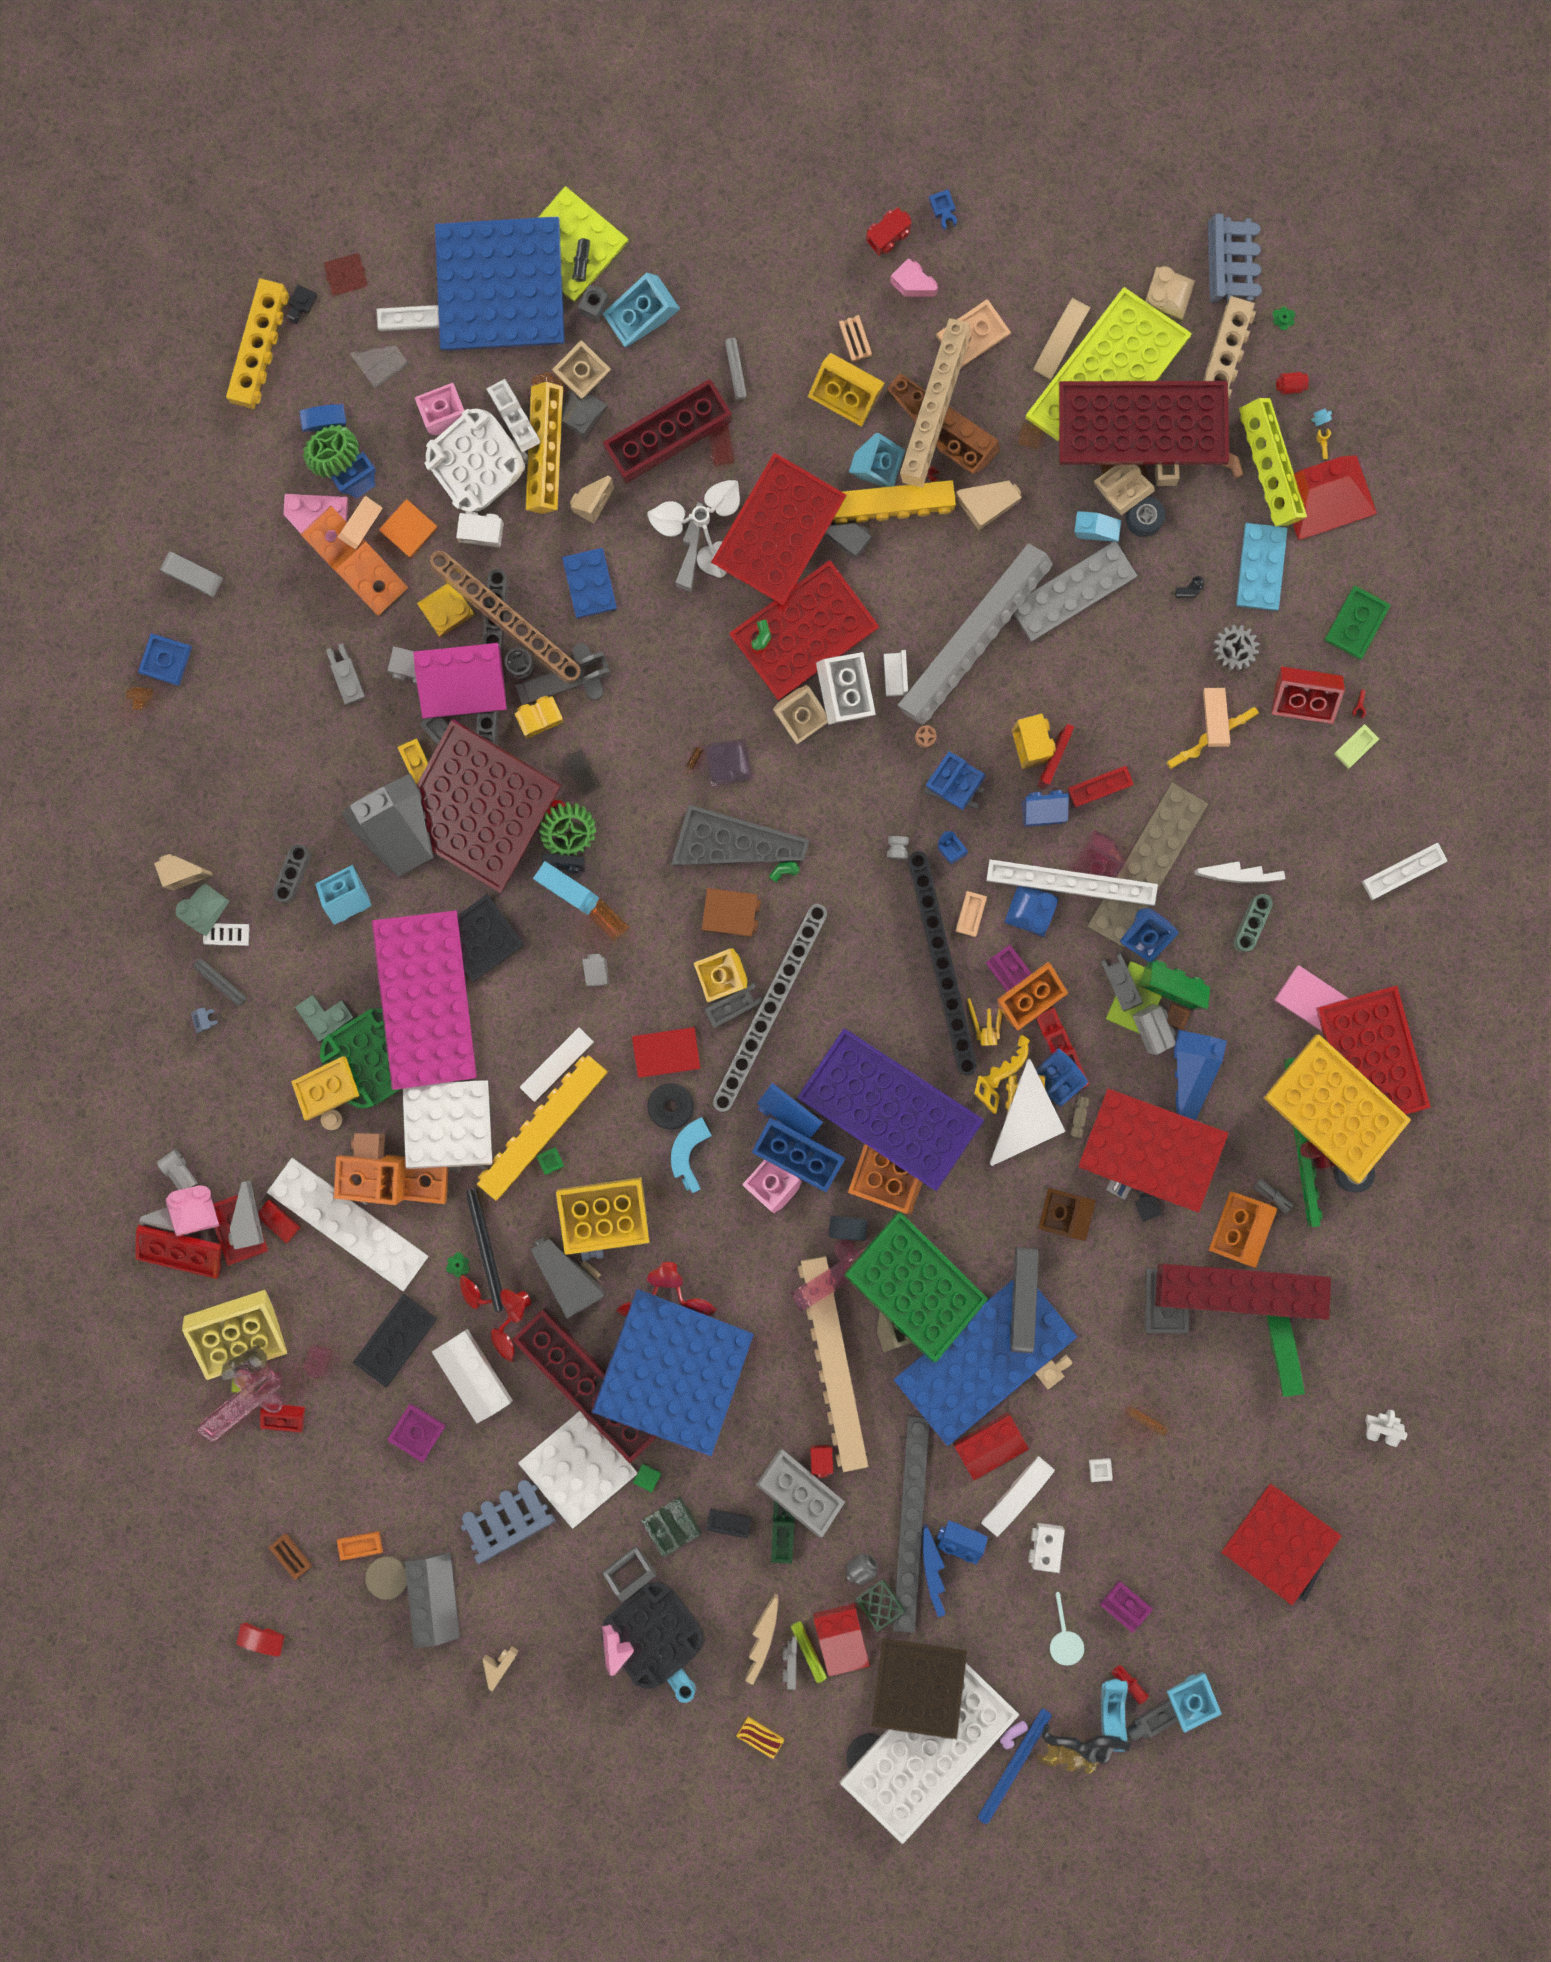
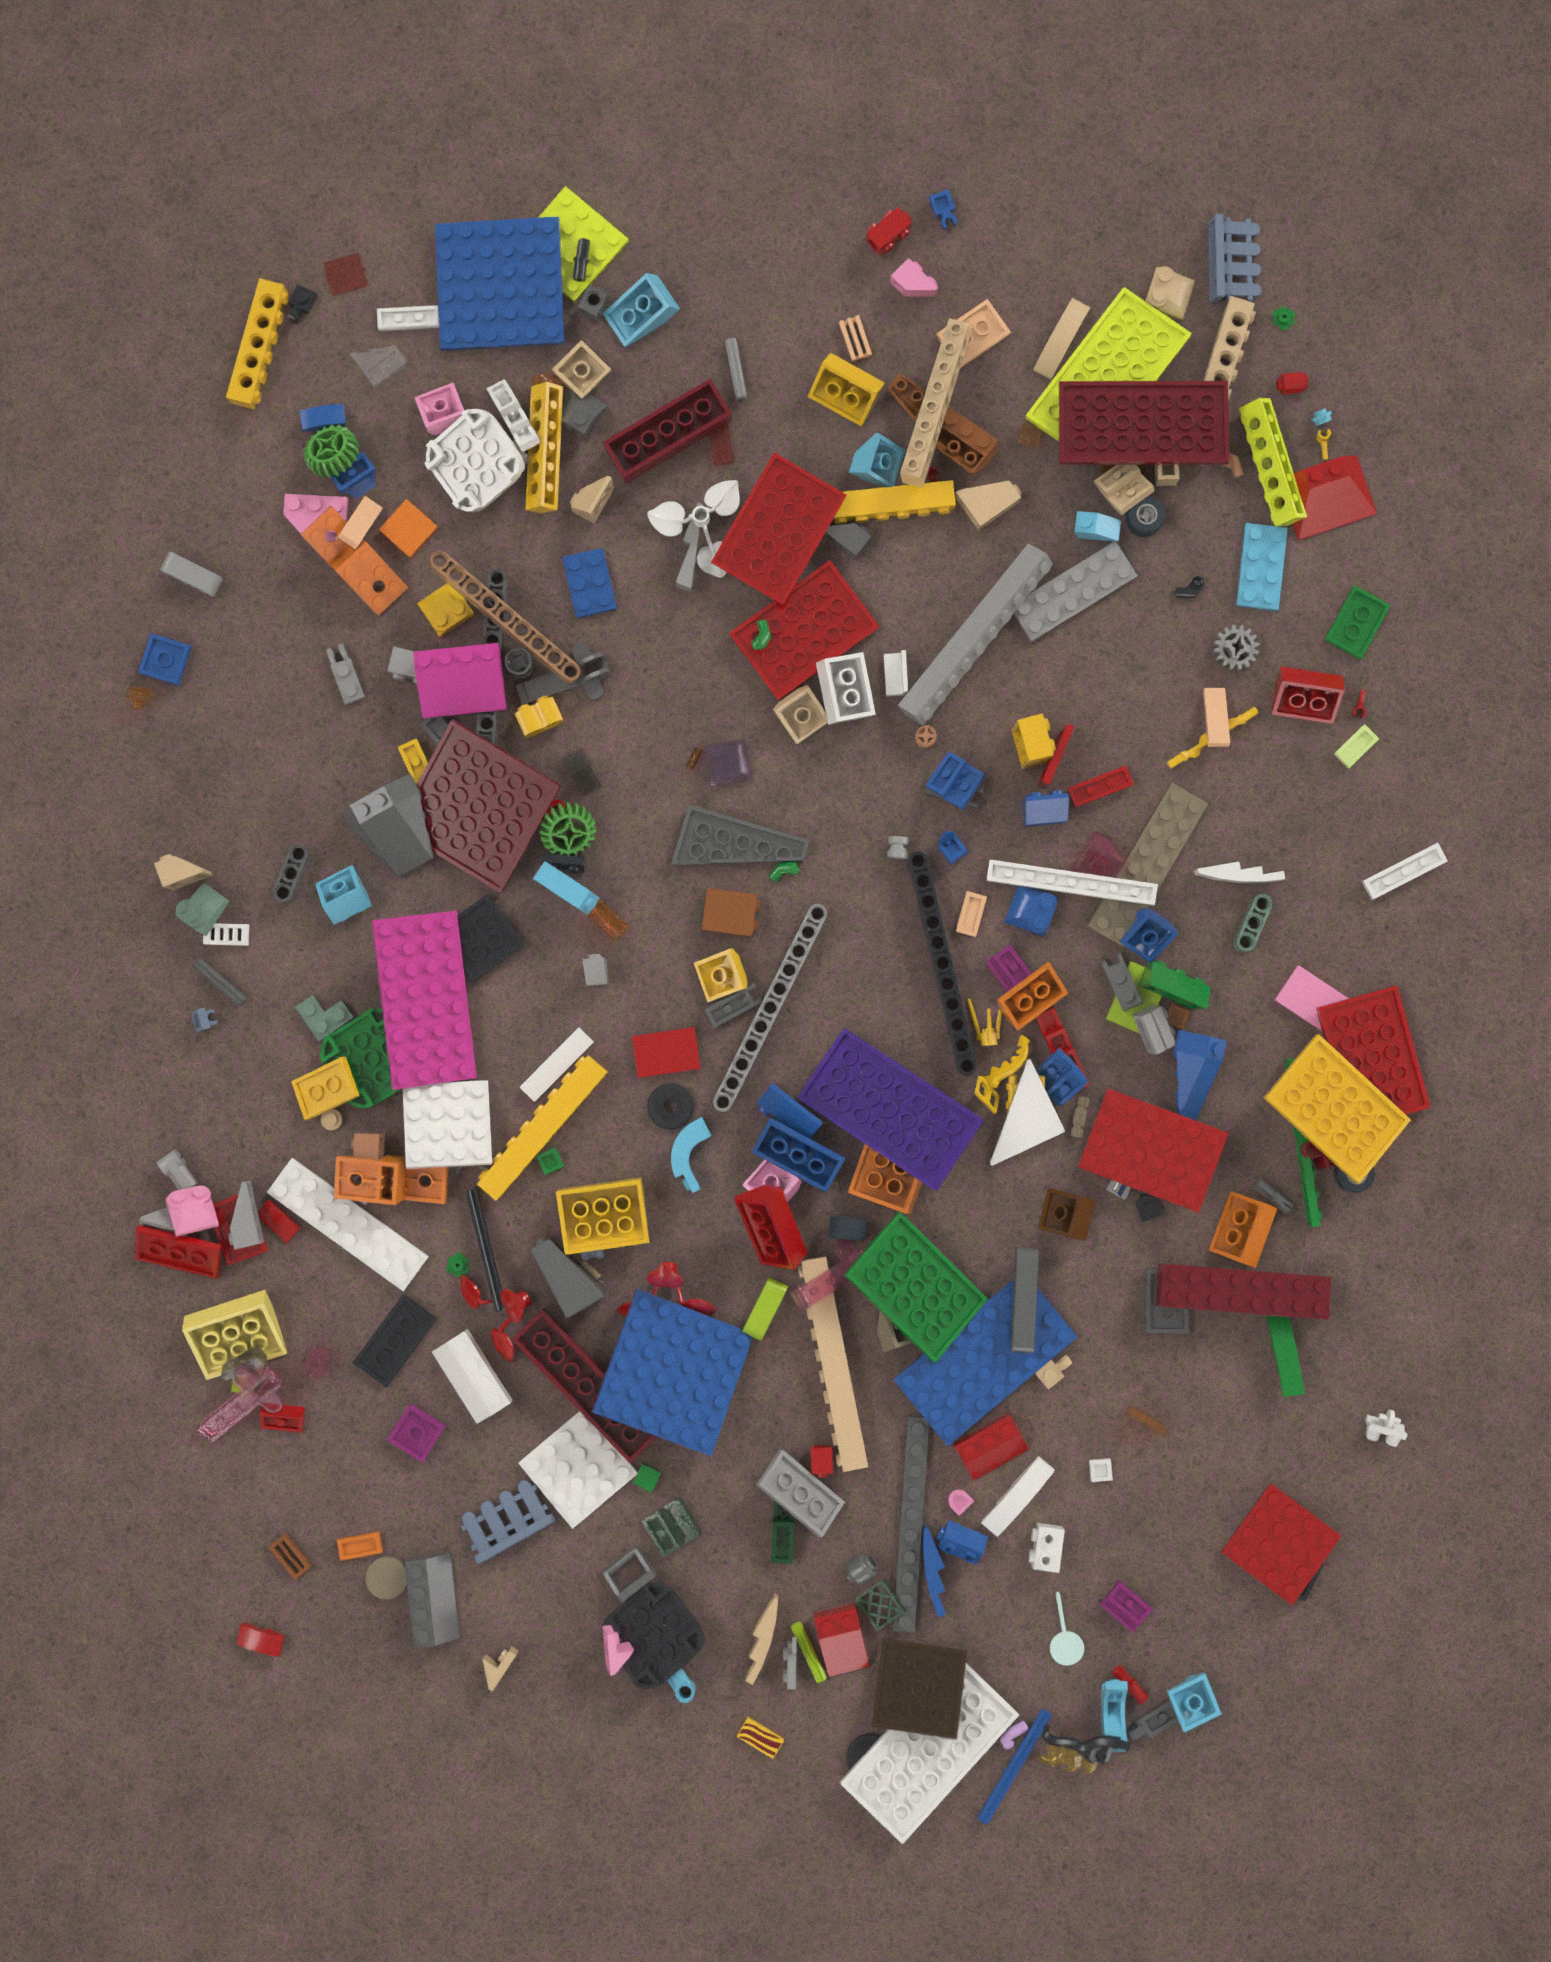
(480, 529): white brick -> none
(728, 1523): black plate -> none
(765, 1309): none -> lime beam
(771, 1226): none -> red slope
(959, 1501): none -> bright pink tile

